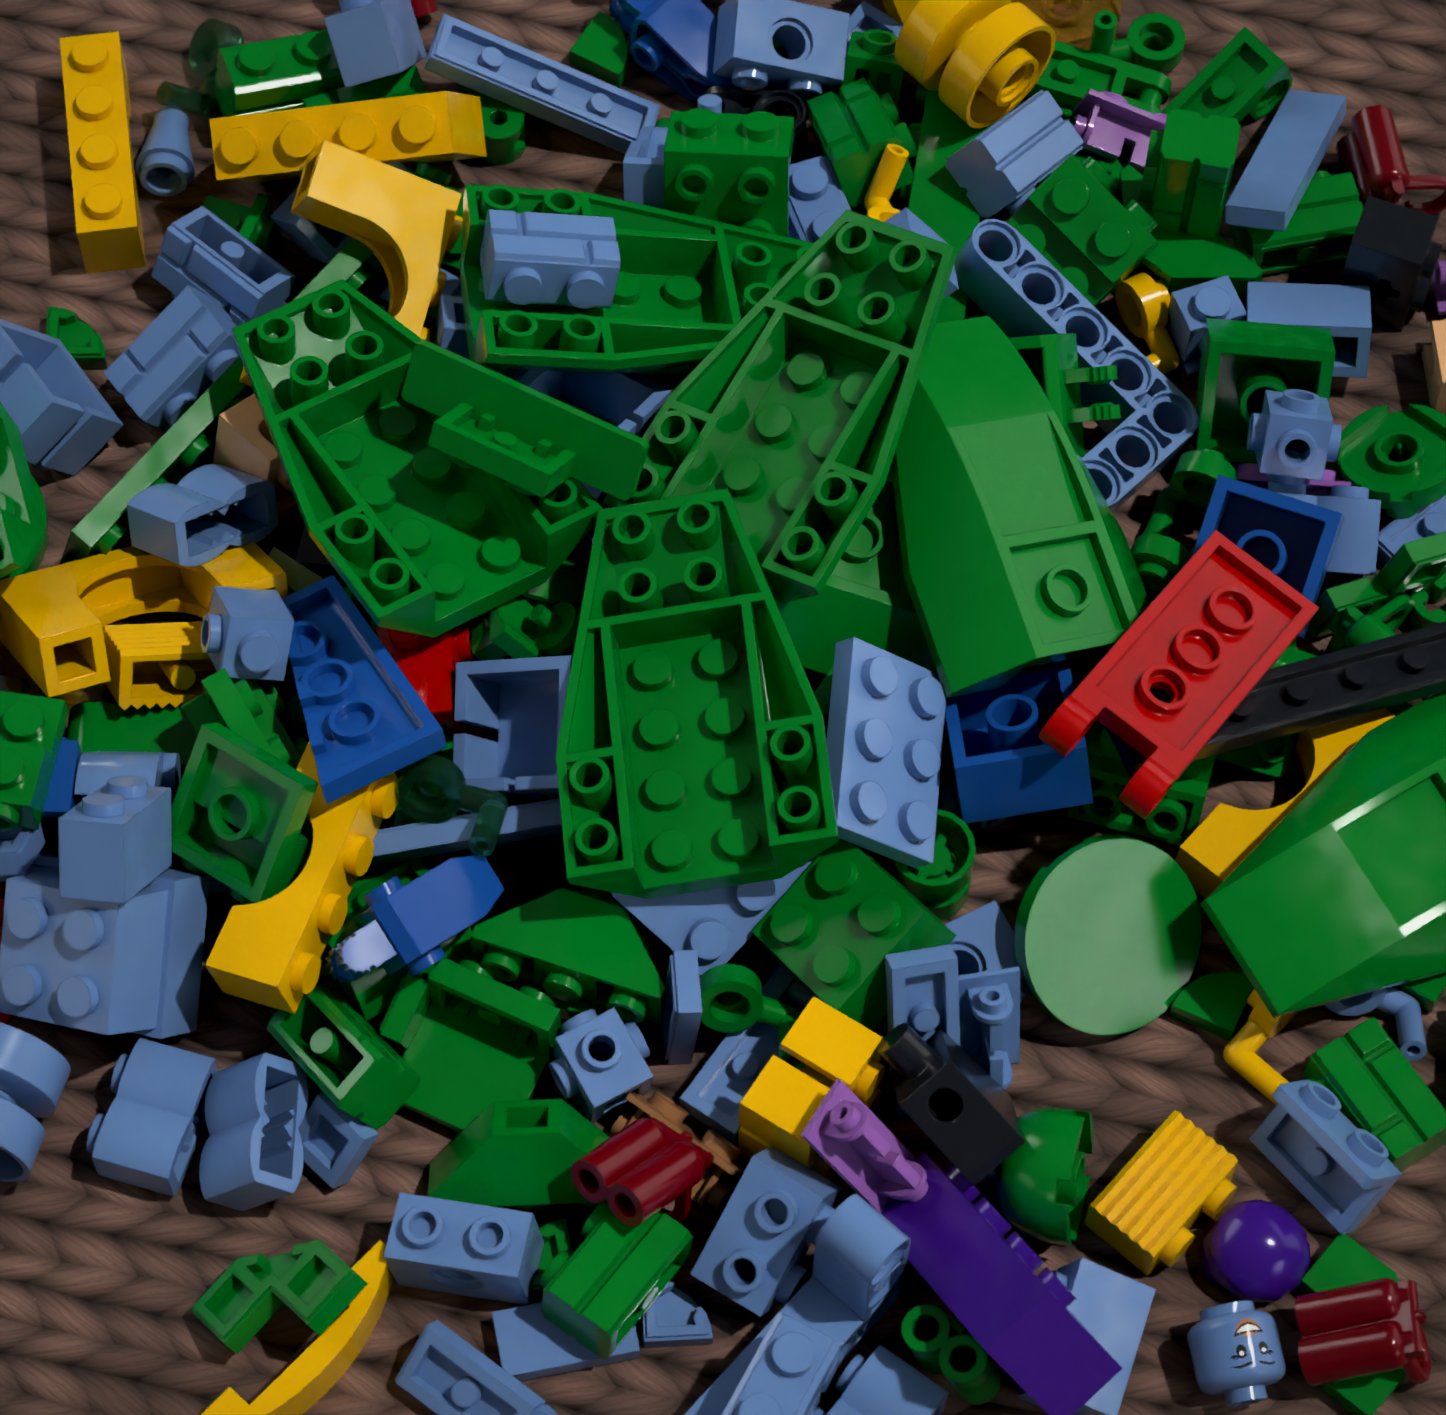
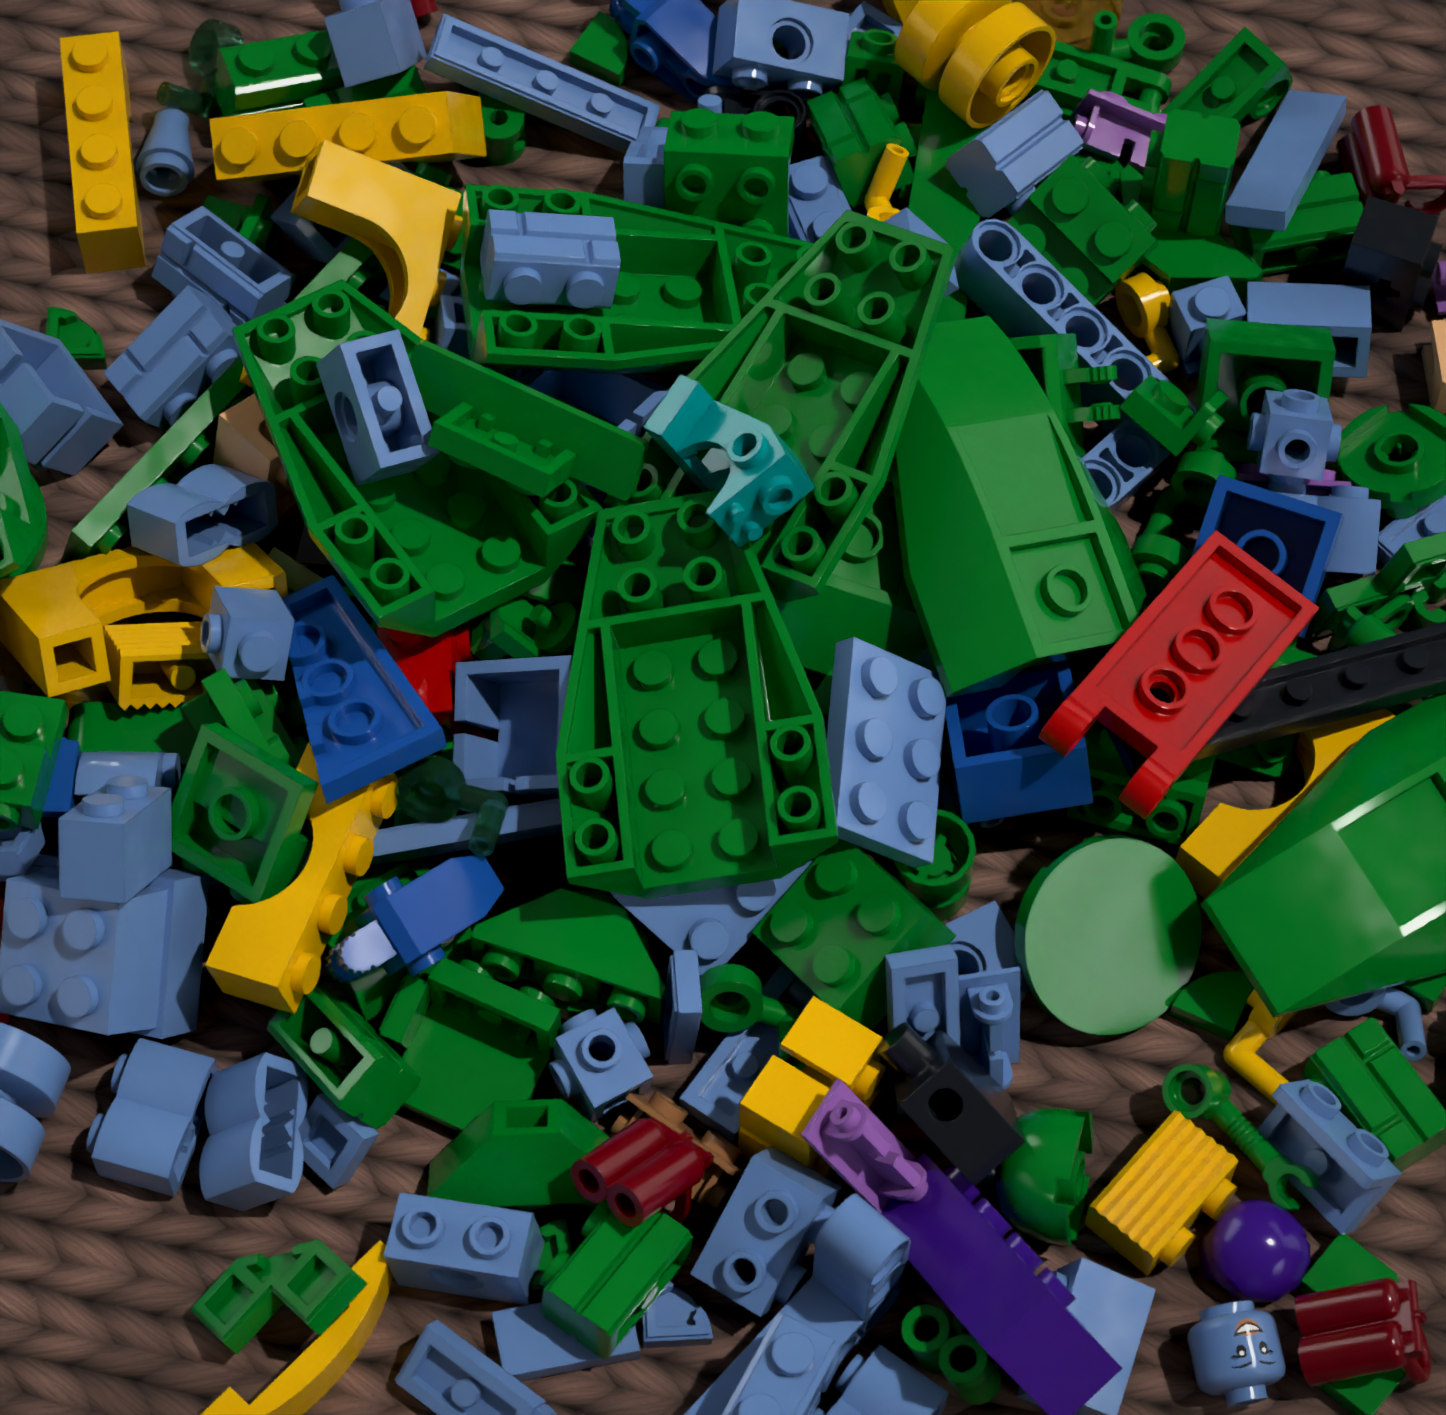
(377, 407): none -> medium blue brick
(745, 459): none -> teal tile
(1166, 415): none -> green bracket
(1182, 1094): none -> green brick

